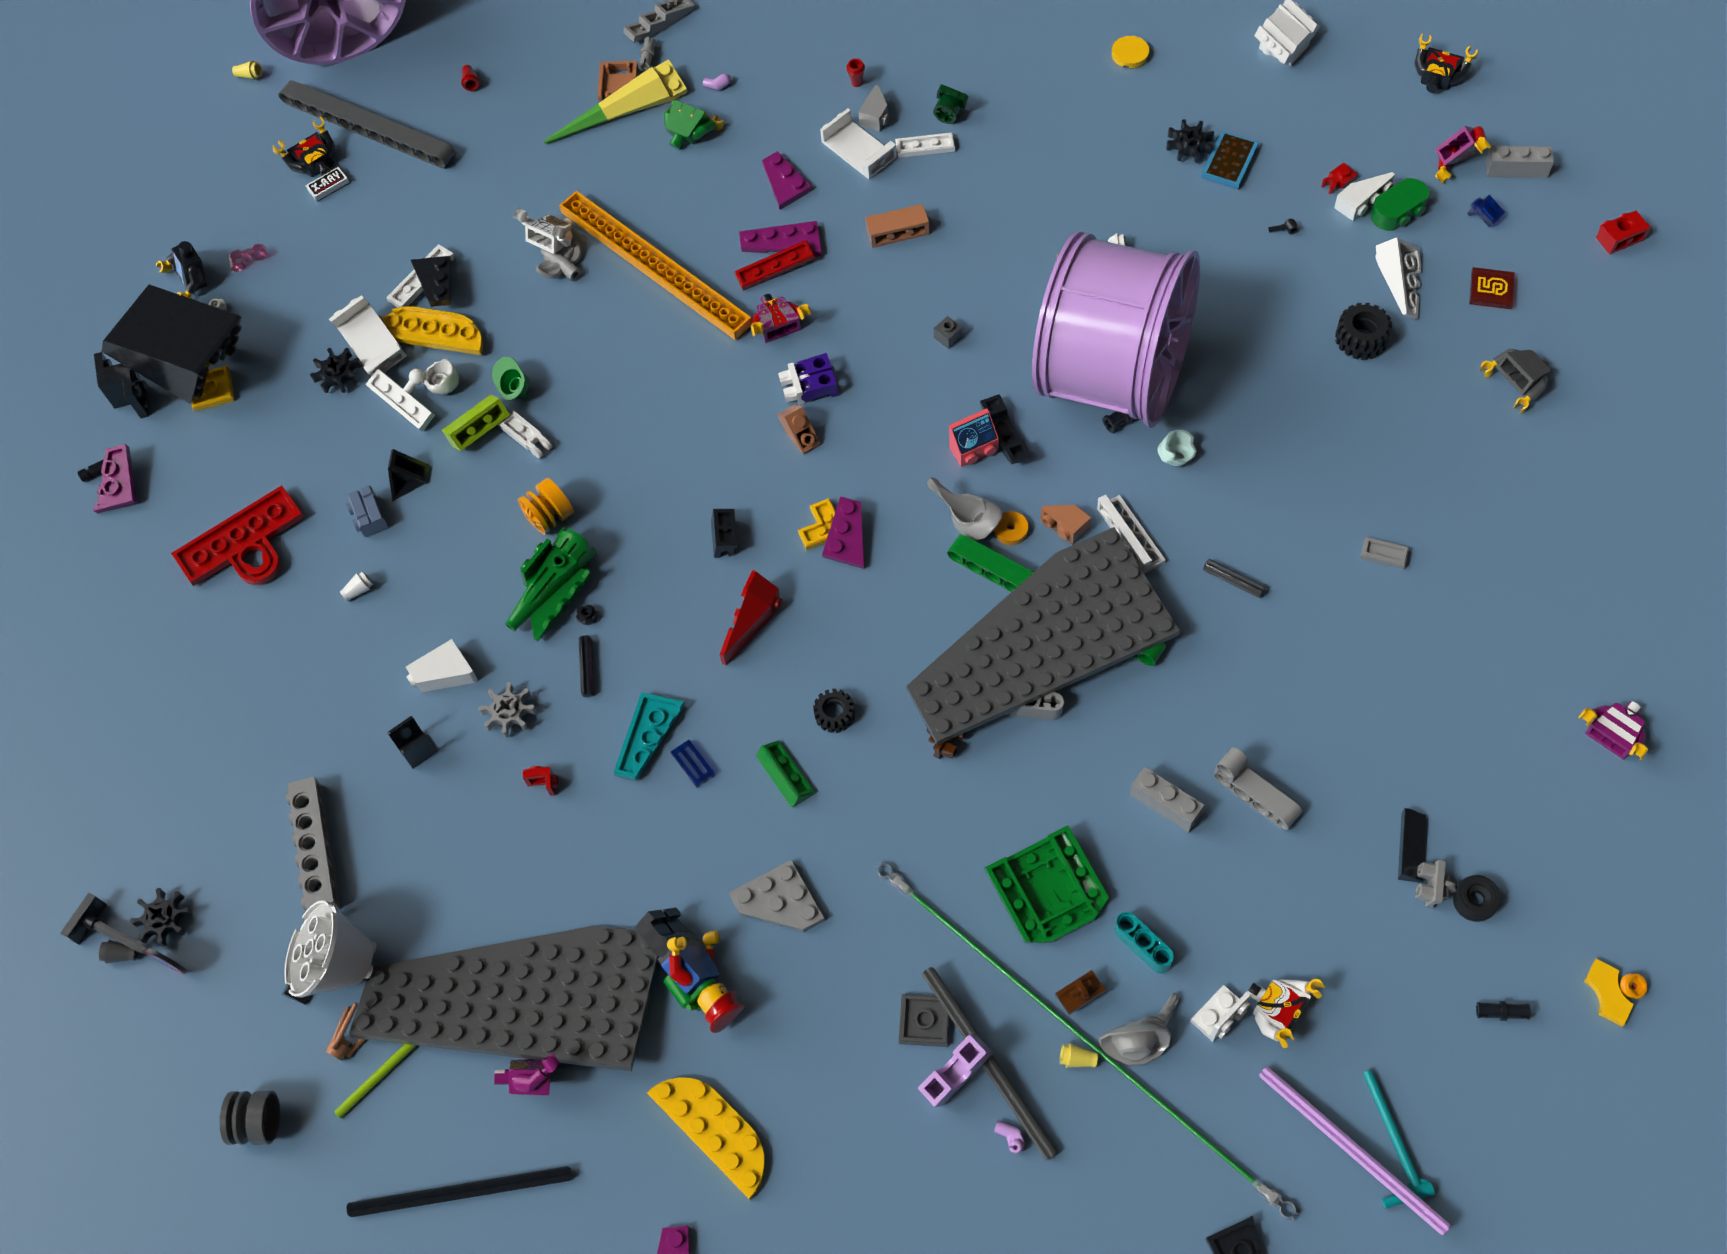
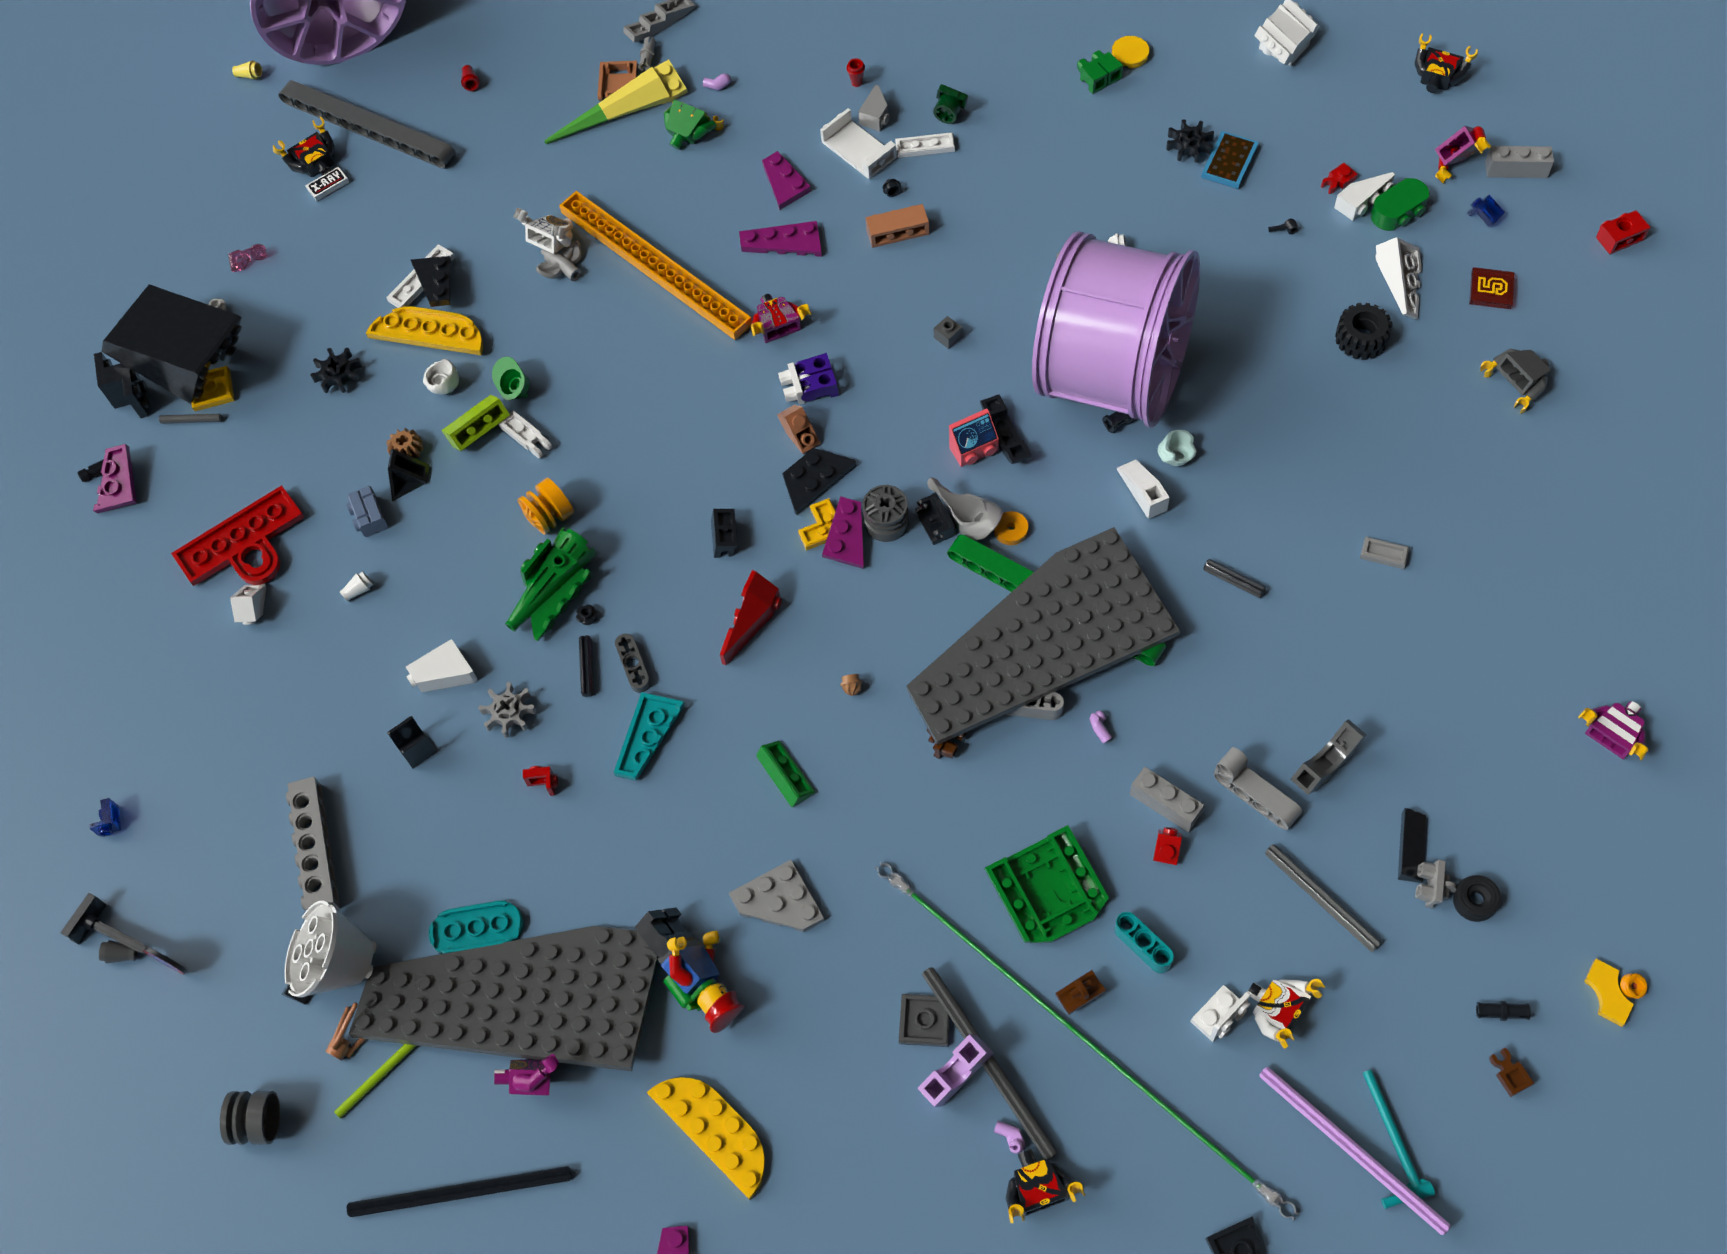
(109, 817): none -> clear blue bracket
(156, 925): black gear -> none
(187, 266): black torso -> none
(189, 418): none -> dark grey bar
(248, 603): none -> white slope
(368, 336): white panel -> none
(401, 398): white plate -> none
(406, 442): none -> medium nougat gear
(475, 926): none -> teal tile
(634, 654): none -> dark grey beam
(702, 777): clear blue tile -> none
(774, 265): red tile -> none
(814, 475): none -> black wing
(834, 722): black tyre -> none
(851, 684): none -> medium nougat plate
(885, 513): none -> dark grey wheel
(892, 187): none -> black plate
(935, 519): none -> black hinge
(1038, 1186): none -> torso
(1066, 520): nougat slope -> none
(1076, 1056): light yellow cone -> none
(1098, 727): none -> lavender arm
(1101, 71): none -> green hips
(1114, 519): white fence -> none
(1140, 1040): light grey hat -> none
(1144, 488): none -> white slope
(1167, 846): none -> red bracket
(1323, 898): none -> dark grey axle
(1329, 759): none -> dark grey arch
(1512, 1076): none -> reddish brown plate

